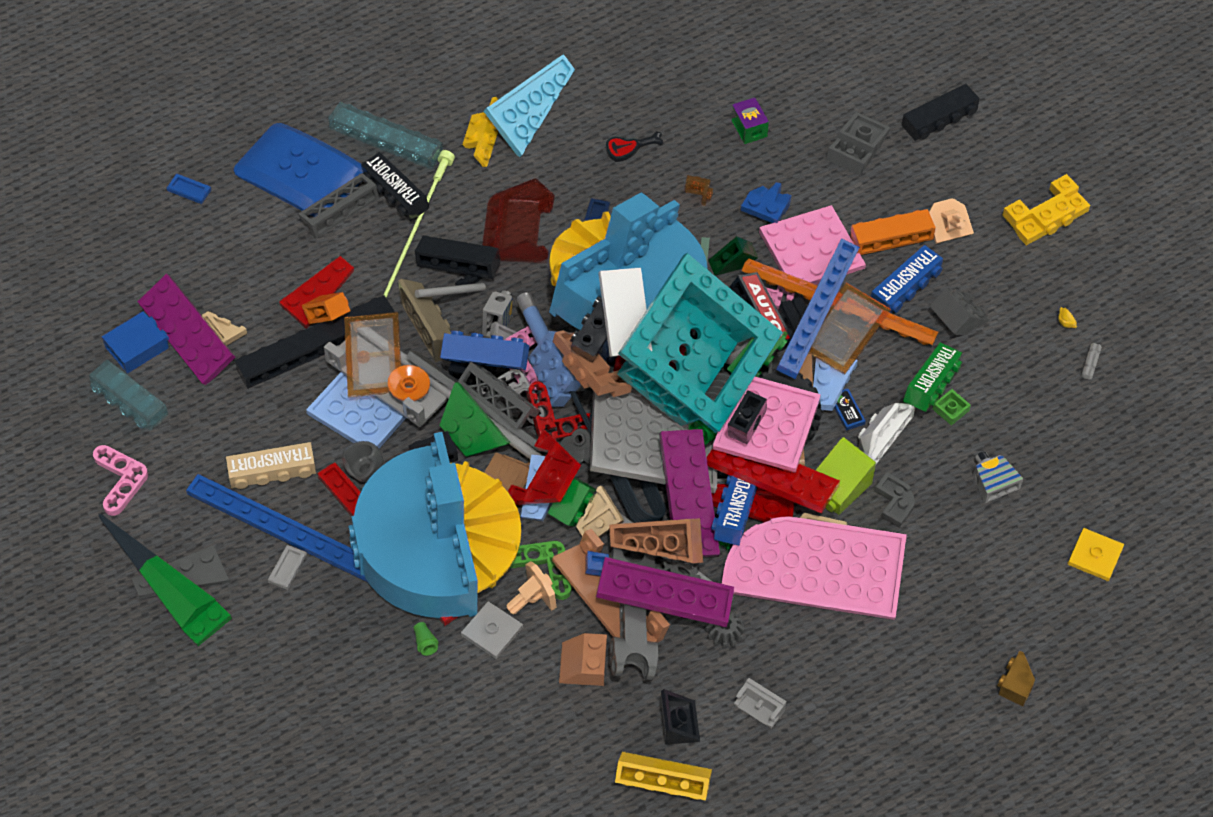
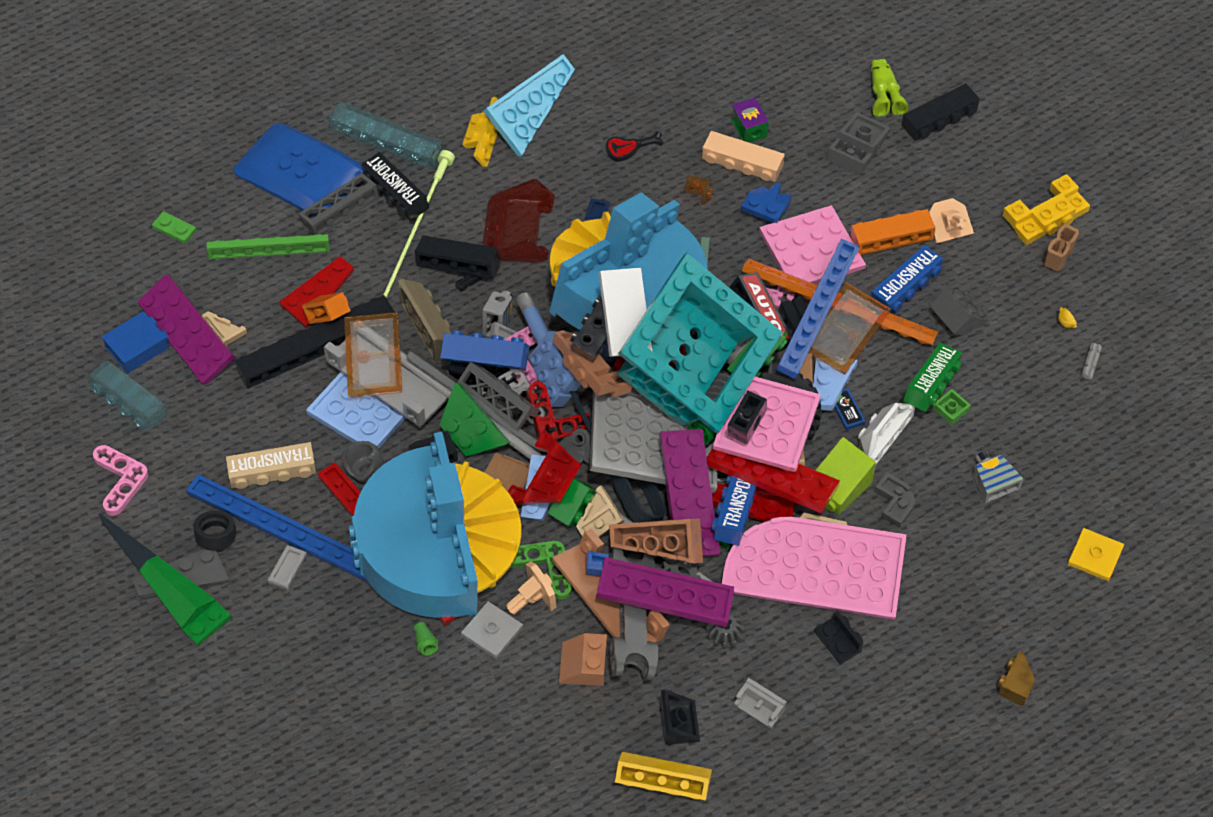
(174, 227): none -> bright green plate
(189, 188): blue tile -> none
(211, 519): none -> black tyre
(268, 246): none -> bright green plate
(408, 376): orange dish -> none
(450, 290): light grey bar -> none
(732, 256): dark green slope -> none
(743, 156): none -> light nougat brick
(839, 638): none -> black bracket
(885, 82): none -> lime piece
(1061, 247): none -> medium nougat brick

